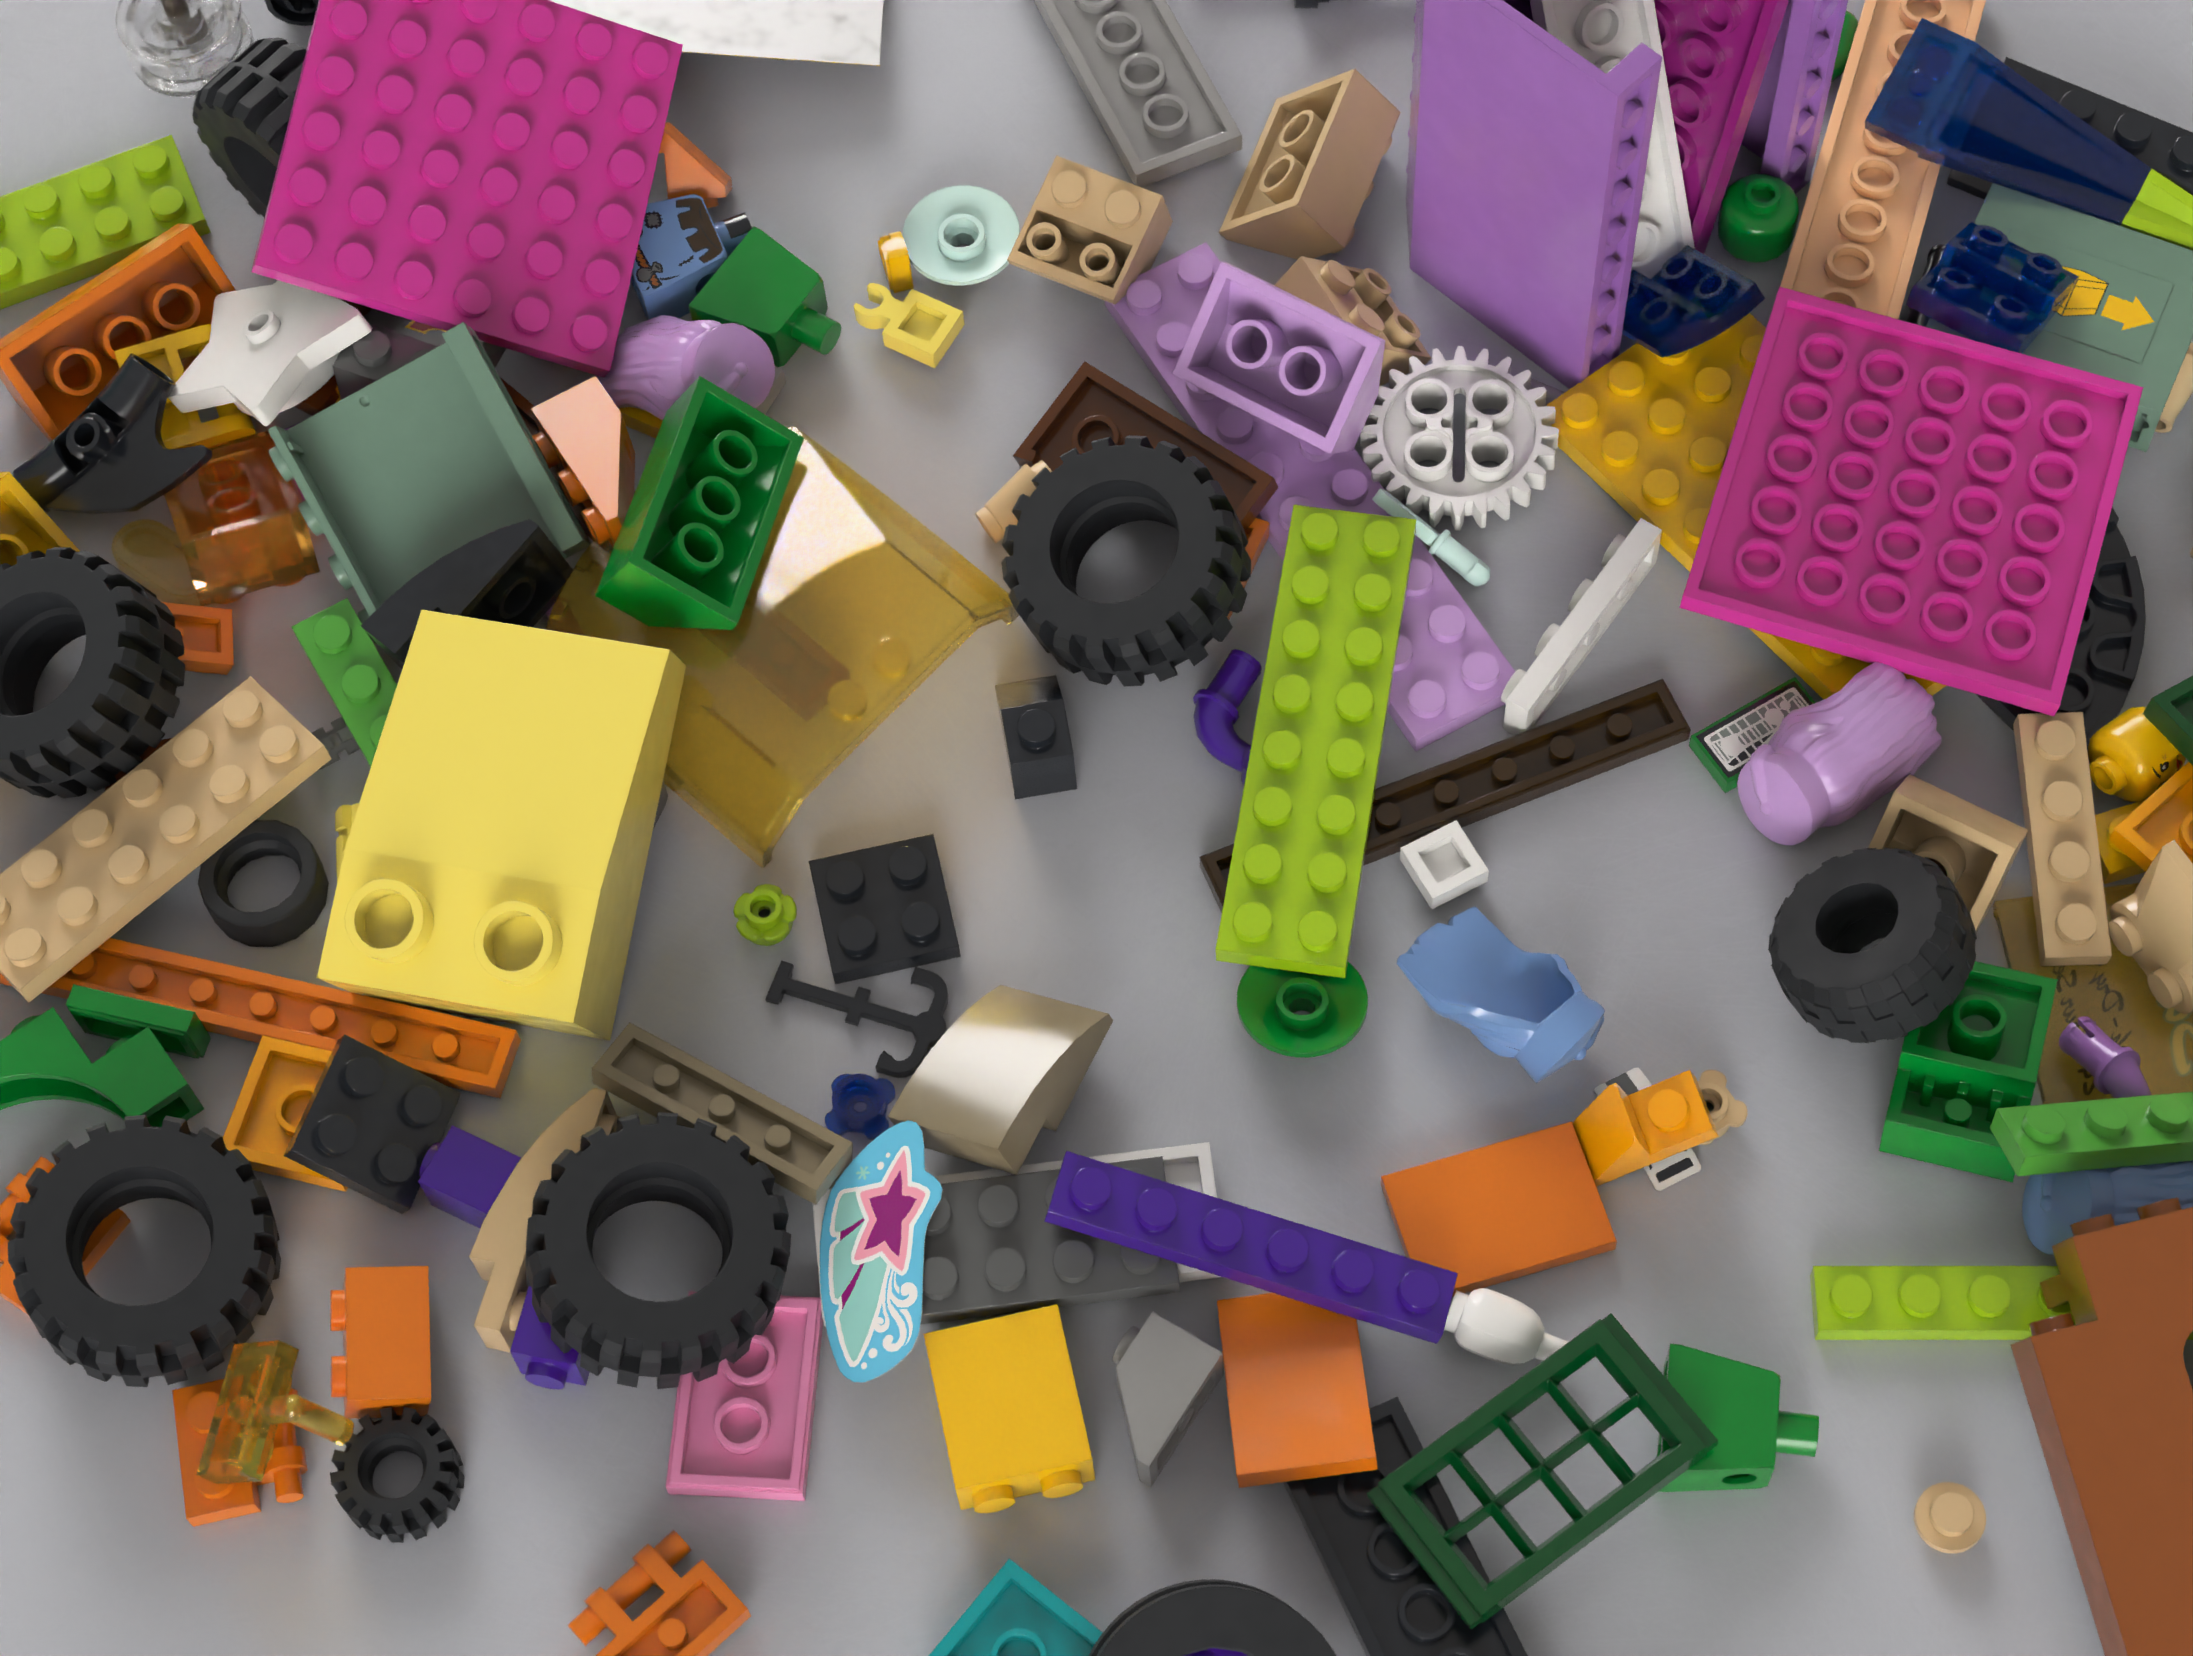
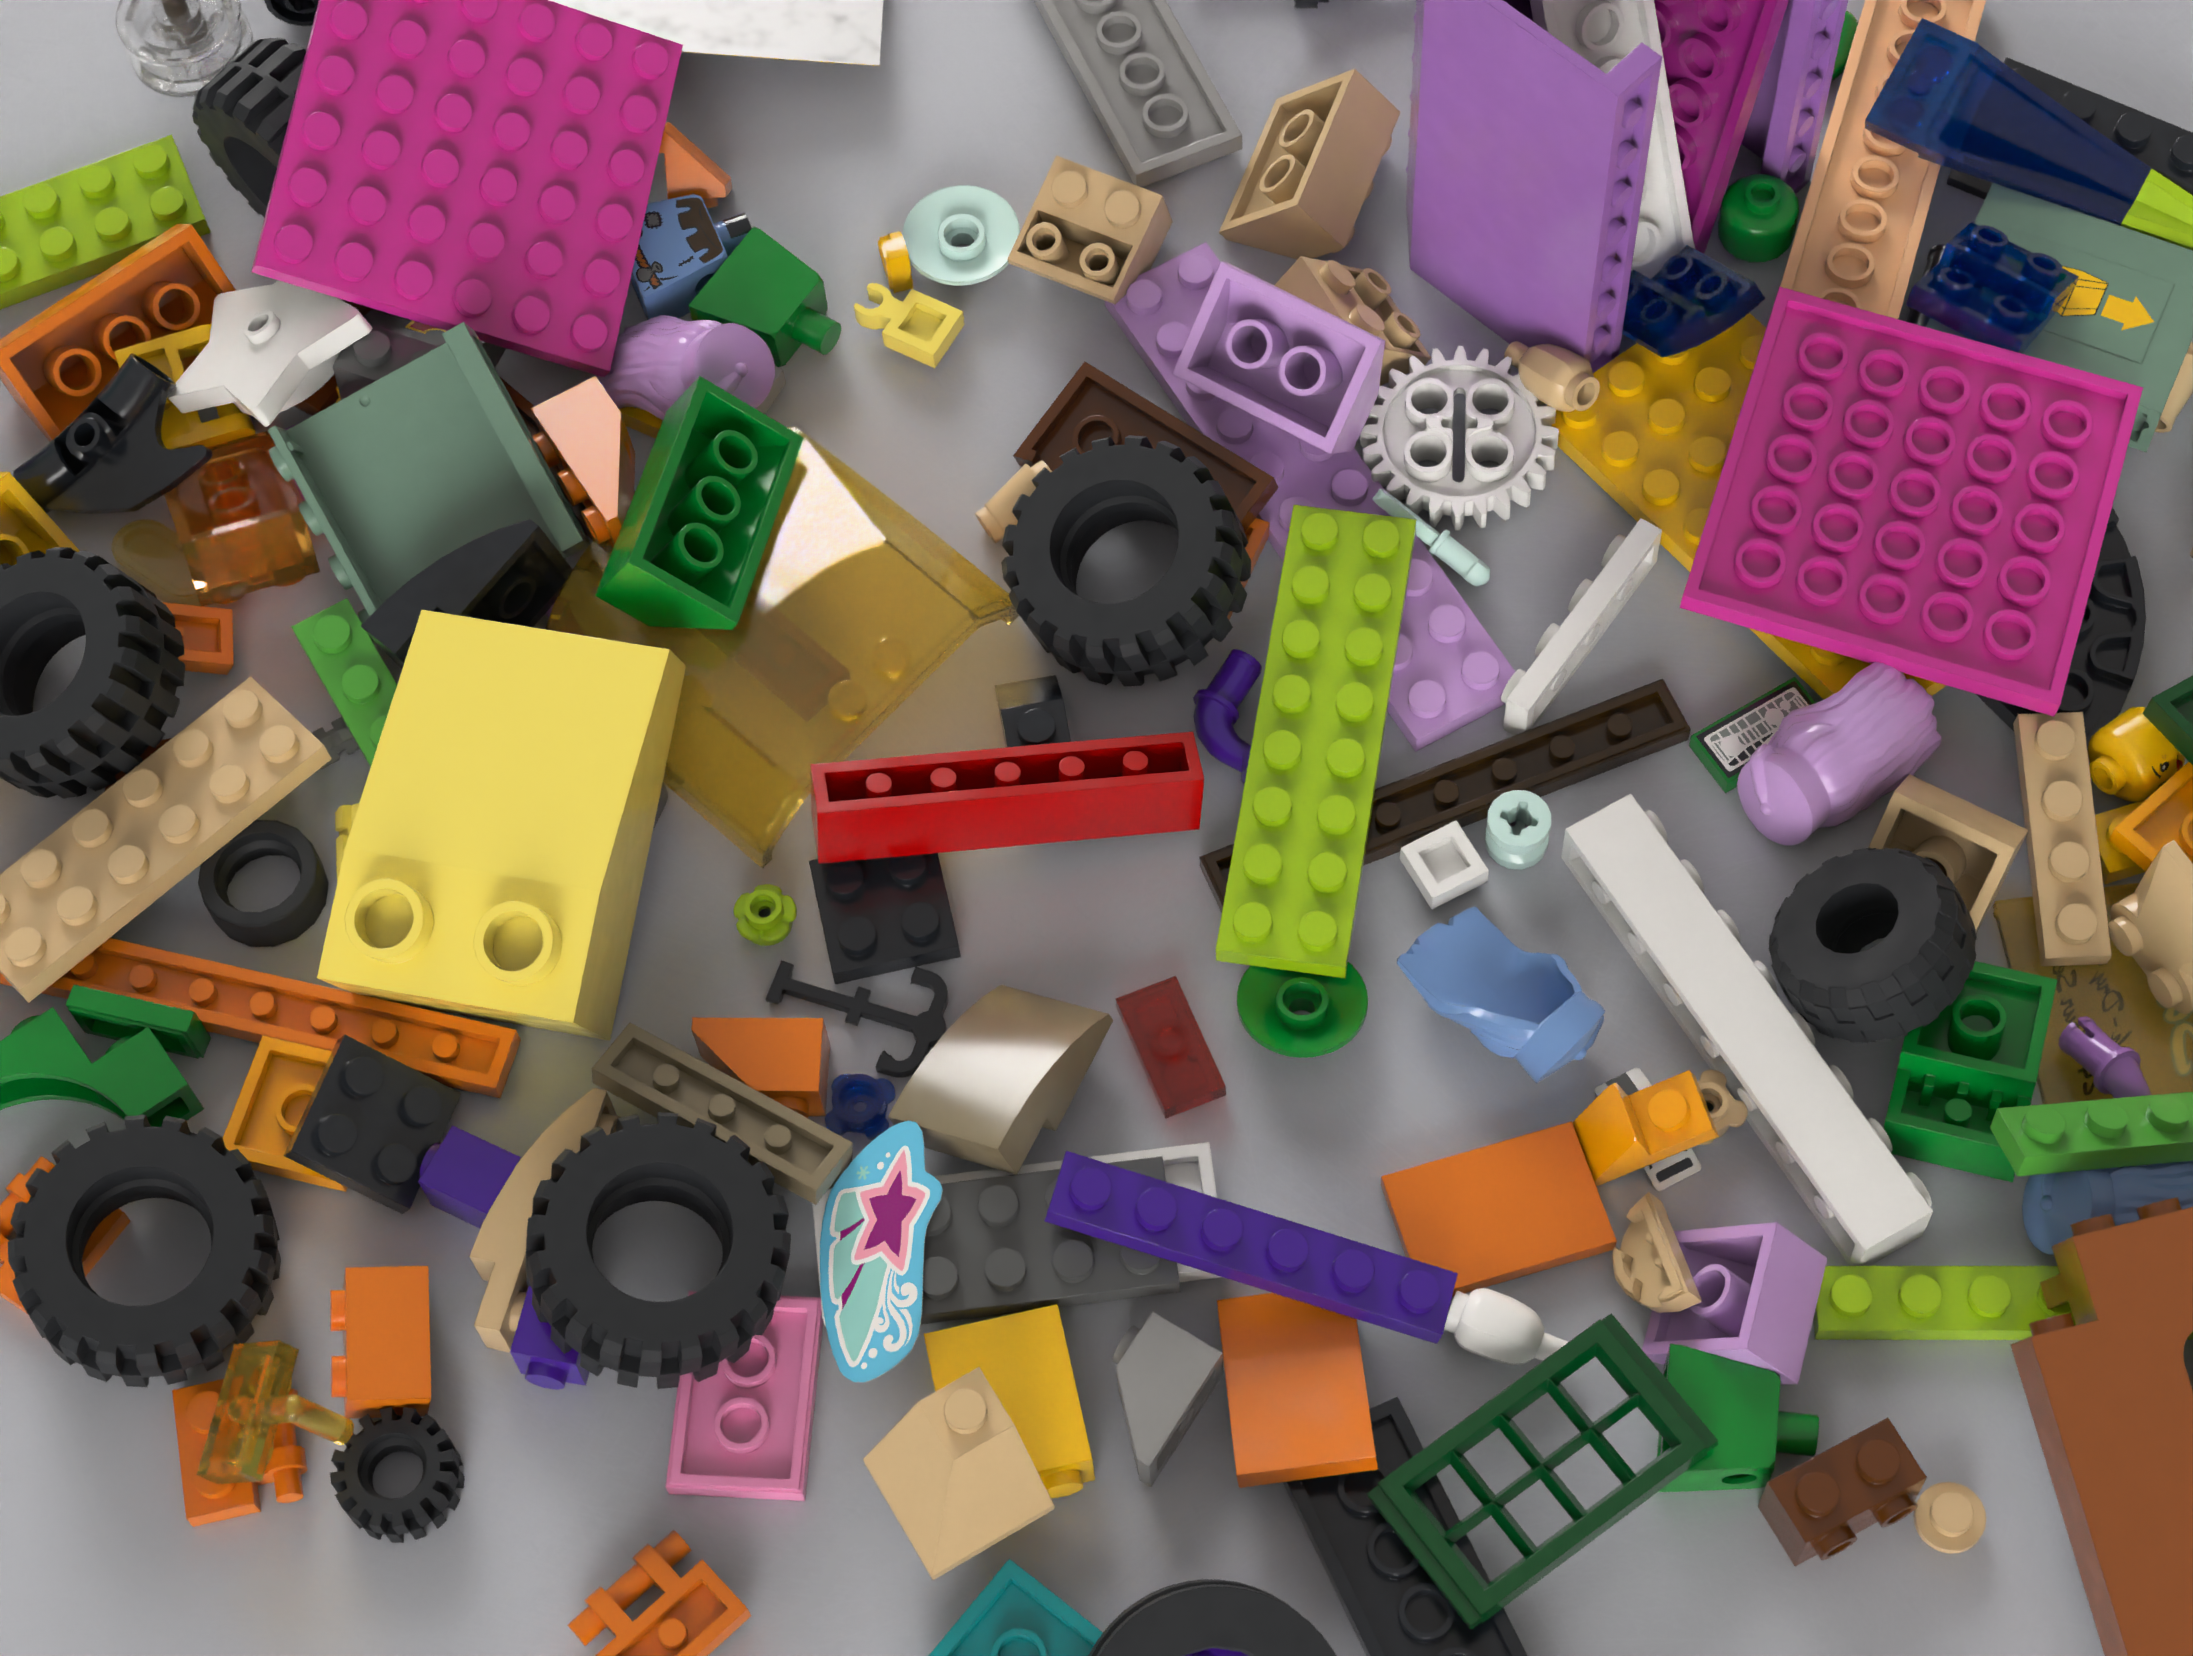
(772, 1055): none -> orange slope
(957, 1474): none -> tan slope
(1006, 797): none -> red brick
(1170, 1047): none -> clear red plate
(1516, 845): none -> light aqua wheel
(1555, 375): none -> tan plant
(1651, 1261): none -> tan plate
(1745, 1031): none -> white brick
(1755, 1296): none -> lavender slope
(1842, 1492): none -> reddish brown brick

